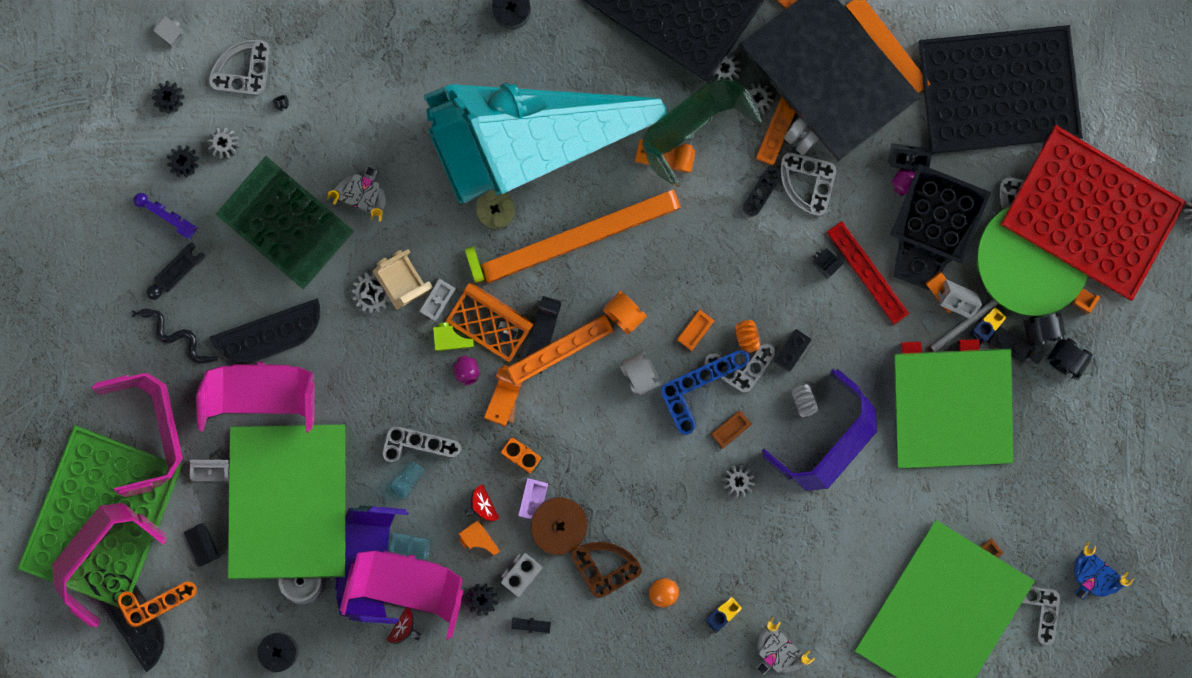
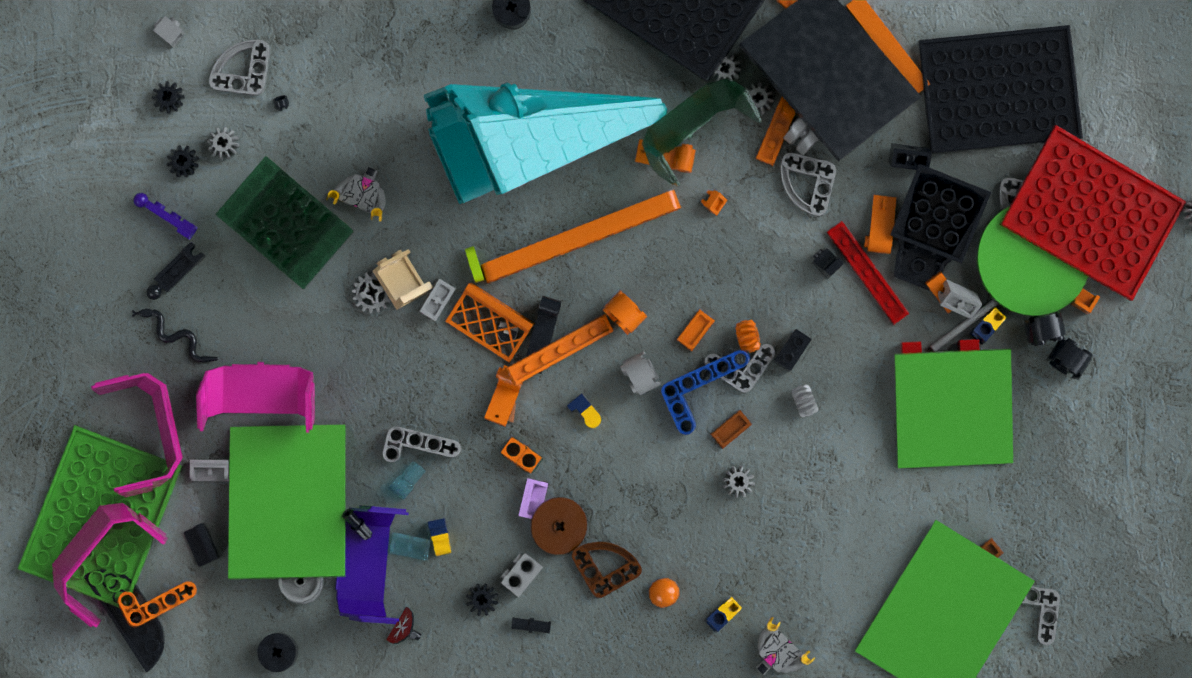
(269, 334): black plate -> none
(357, 524): none -> black axle
(405, 583): dark pink piece -> none
(440, 536): none -> leg
(447, 339): lime arch -> none
(466, 370): magenta head -> none
(476, 536): orange arch -> none
(482, 505): red shield -> none
(498, 220): olive brick -> none
(590, 415): none -> leg
(715, 202): none -> orange tile
(774, 182): black beam -> none
(842, 452): dark purple piece -> none
(881, 225): none -> orange door
(902, 181): magenta head -> none
(1019, 348): black hinge -> none
(1096, 575): blue torso -> none

